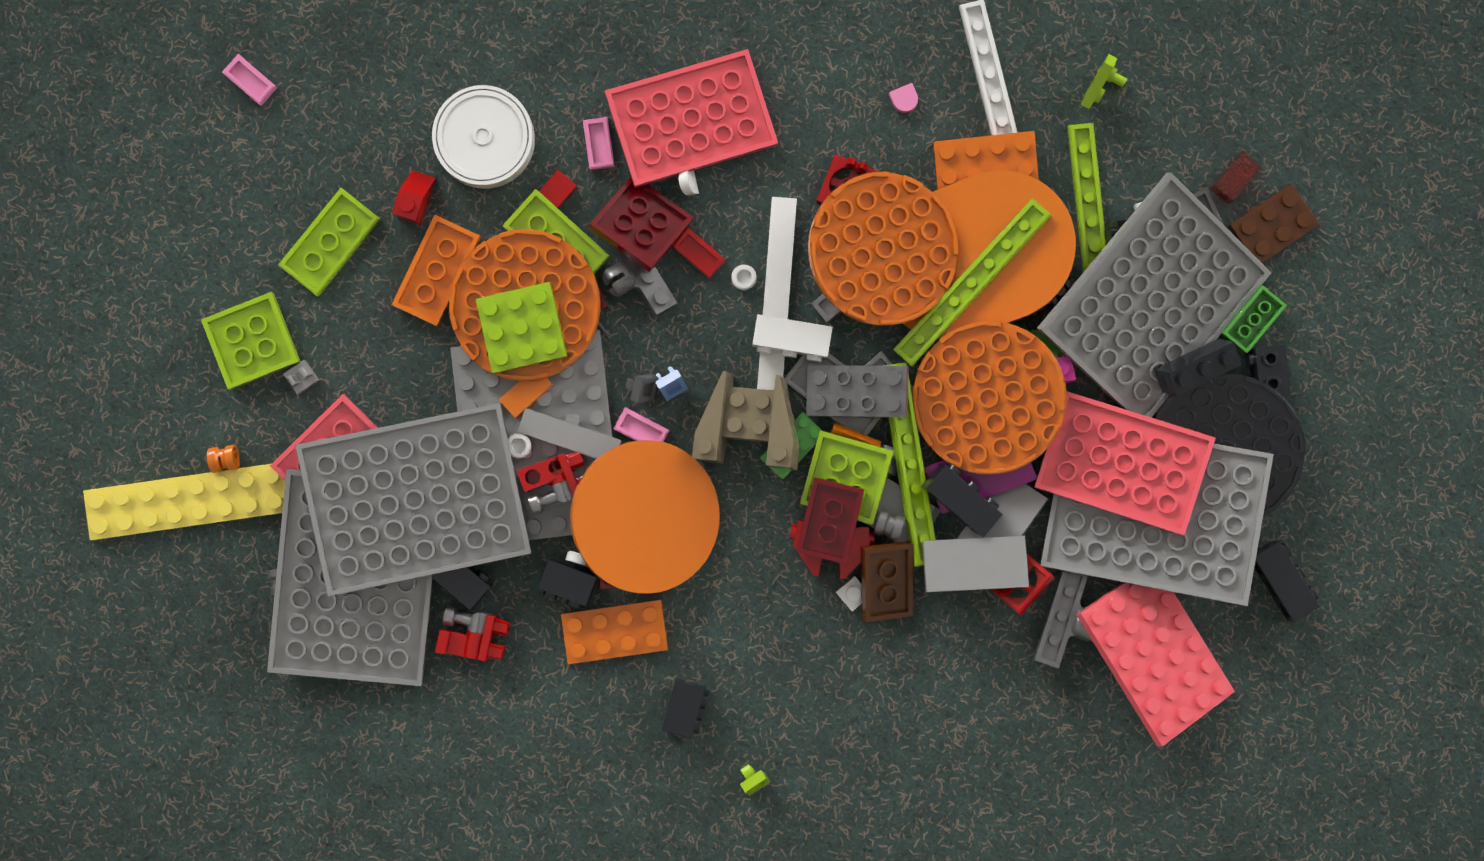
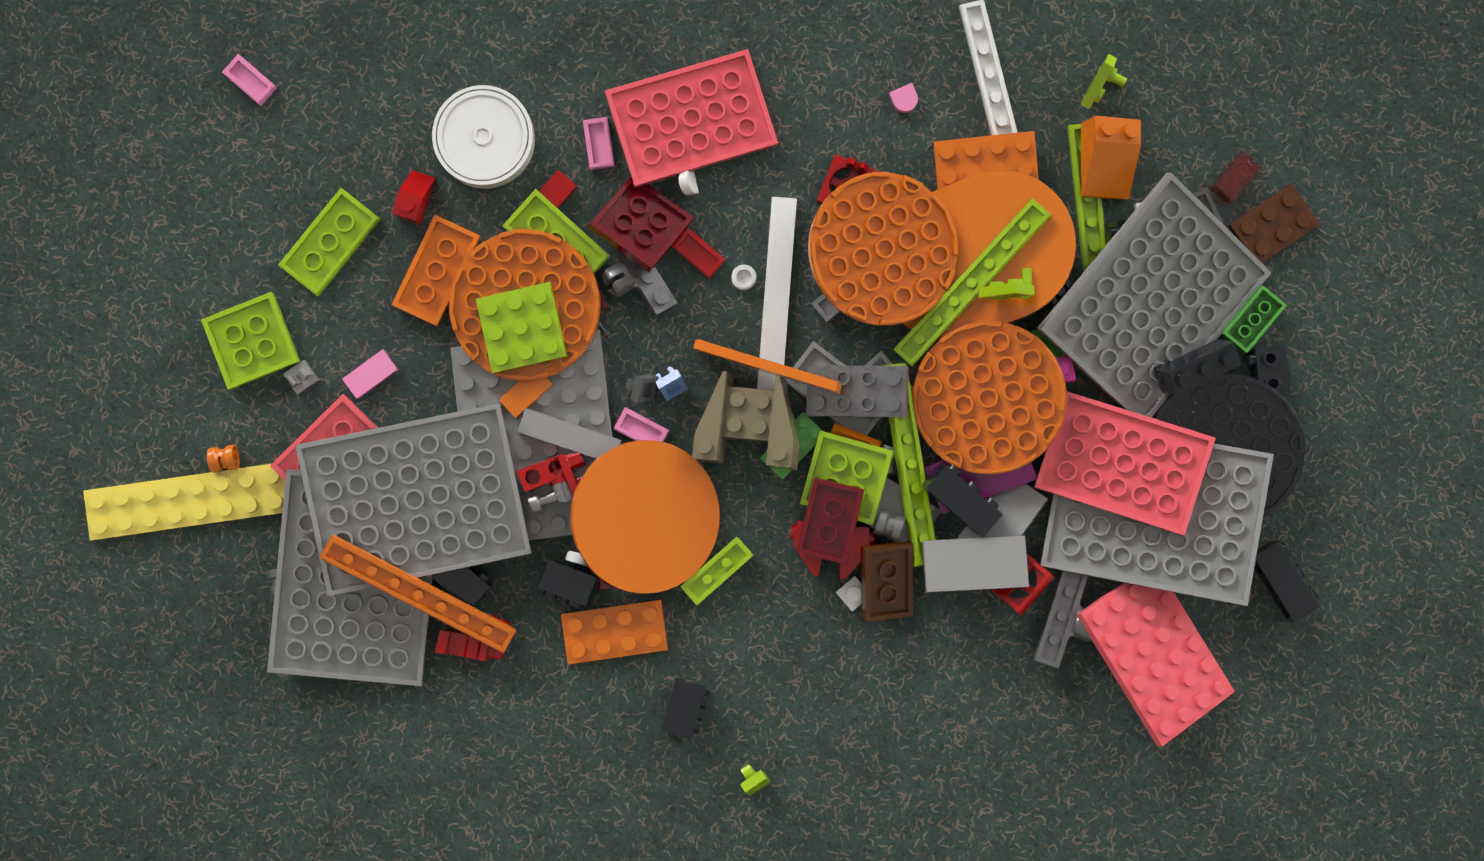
(370, 374): none -> bright pink tile
(417, 593): none -> orange tile
(519, 445): white tile -> none
(716, 570): none -> lime plate
(768, 366): none -> orange tile
(792, 338): white brick -> none
(1015, 288): none -> lime plate
(1109, 156): none -> orange slope

